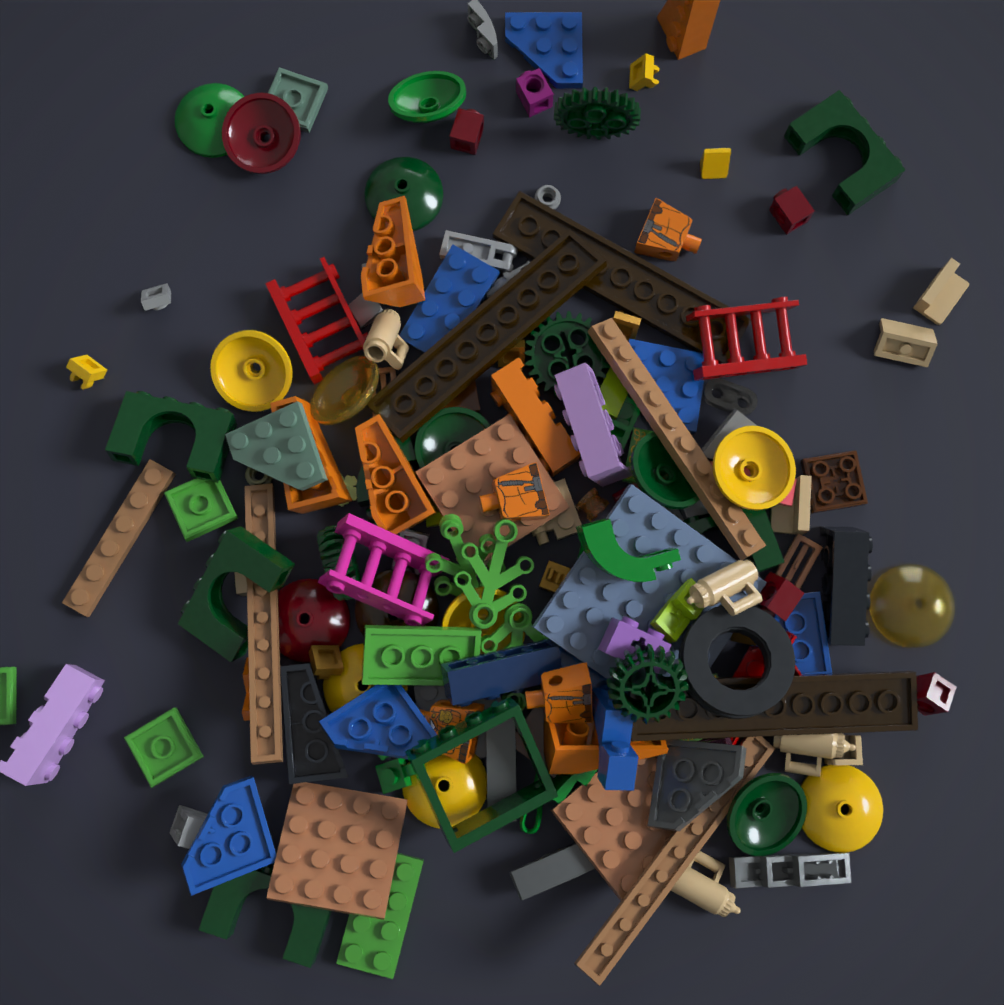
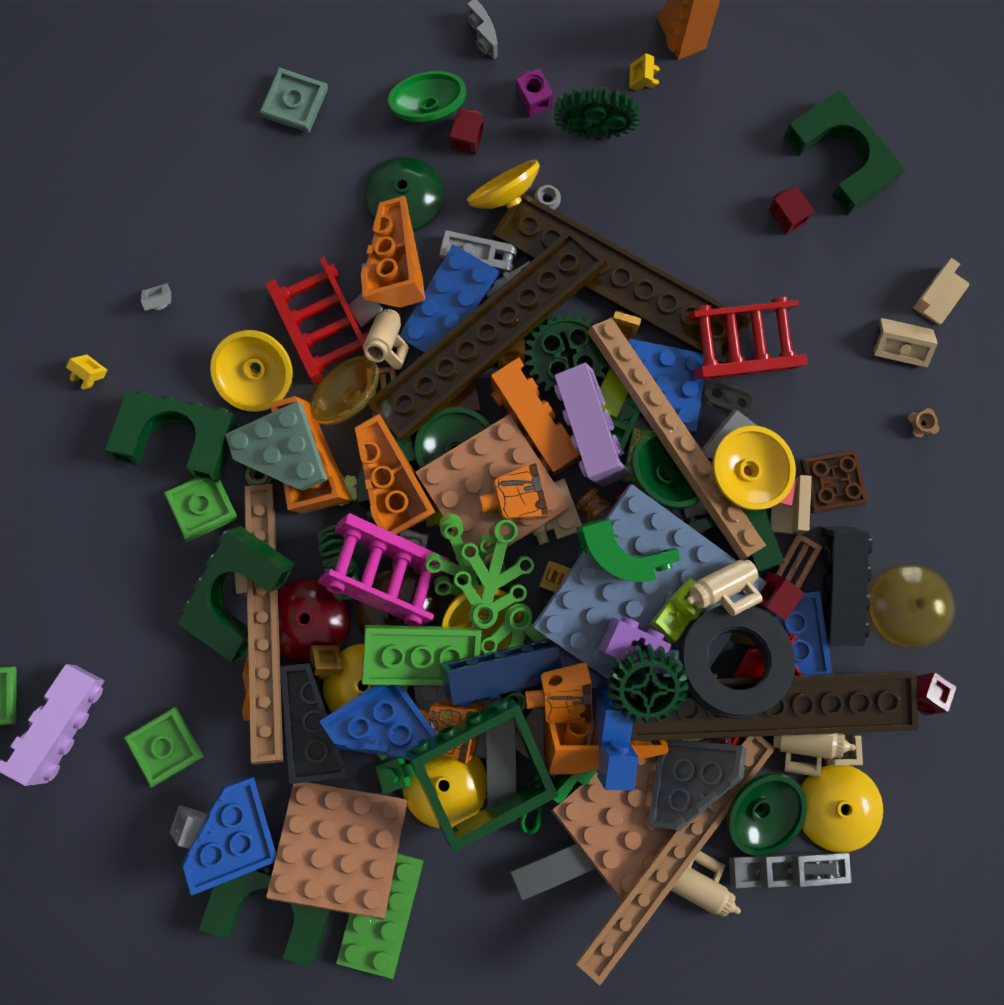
(119, 538): medium nougat plate -> none
(200, 130): green dish -> none
(248, 124): dark red dish -> none
(506, 187): none -> yellow dish
(549, 43): blue plate -> none
(666, 233): orange torso -> none
(715, 163): yellow slope -> none
(930, 419): none -> medium nougat plate

